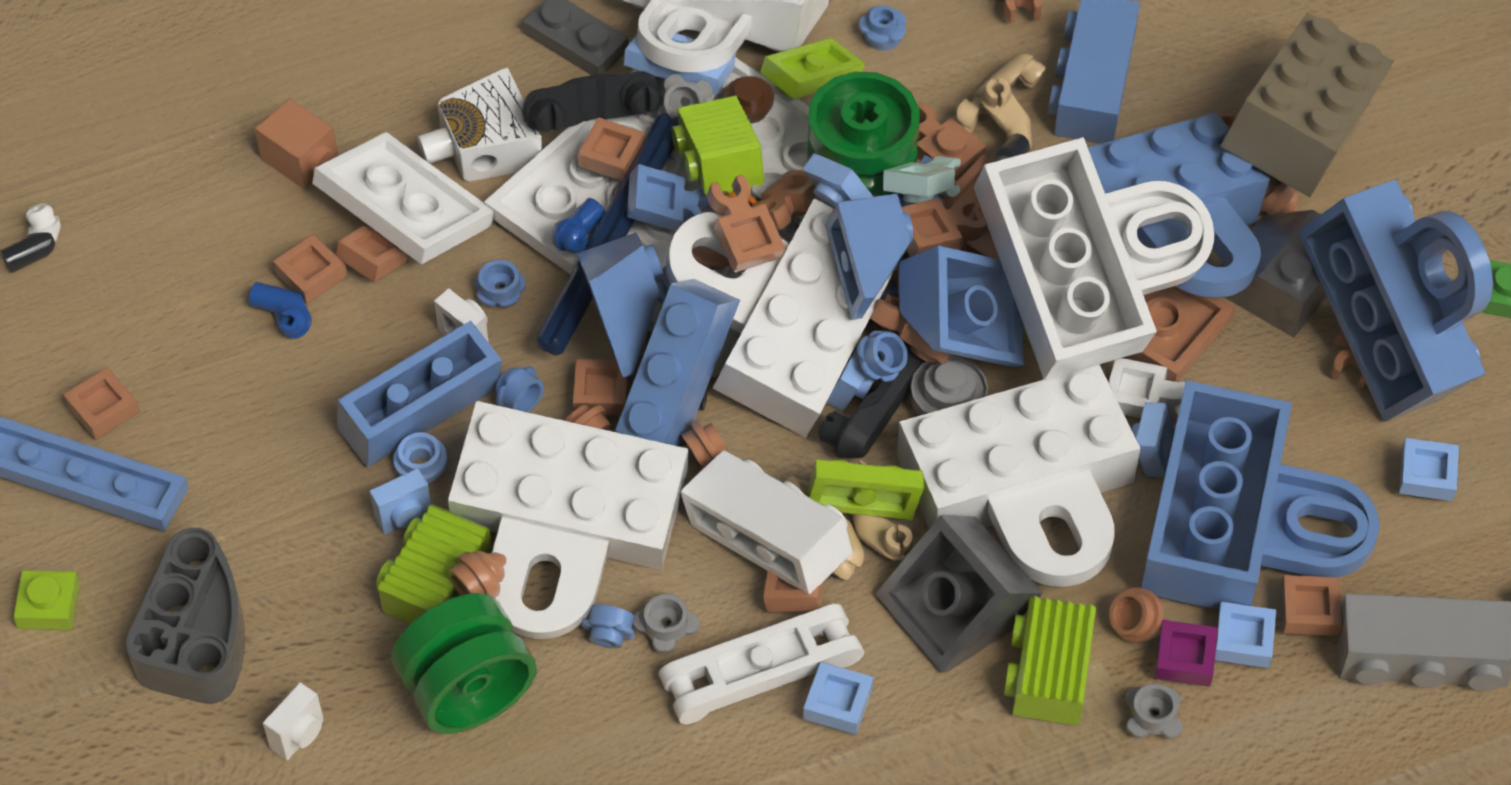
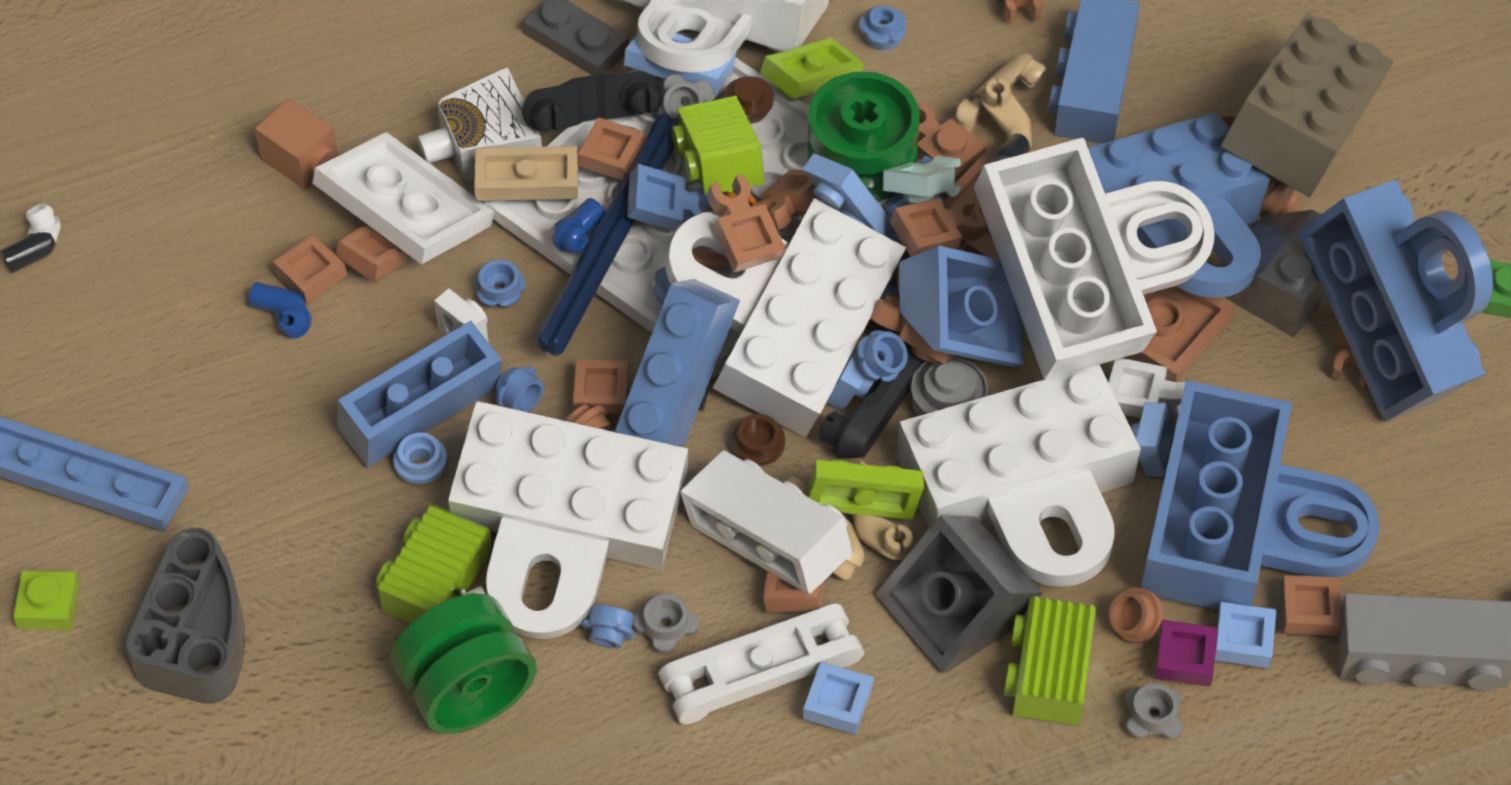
(101, 403): nougat plate -> none
(294, 722): white plate -> none
(400, 501): light blue plate -> none
(478, 573): nougat plate -> none
(526, 173): none -> tan plate
(624, 293): medium blue slope -> none
(704, 443): nougat plate -> none
(758, 439): none -> reddish brown plate
(867, 245): medium blue slope -> none
(1429, 469): light blue plate -> none

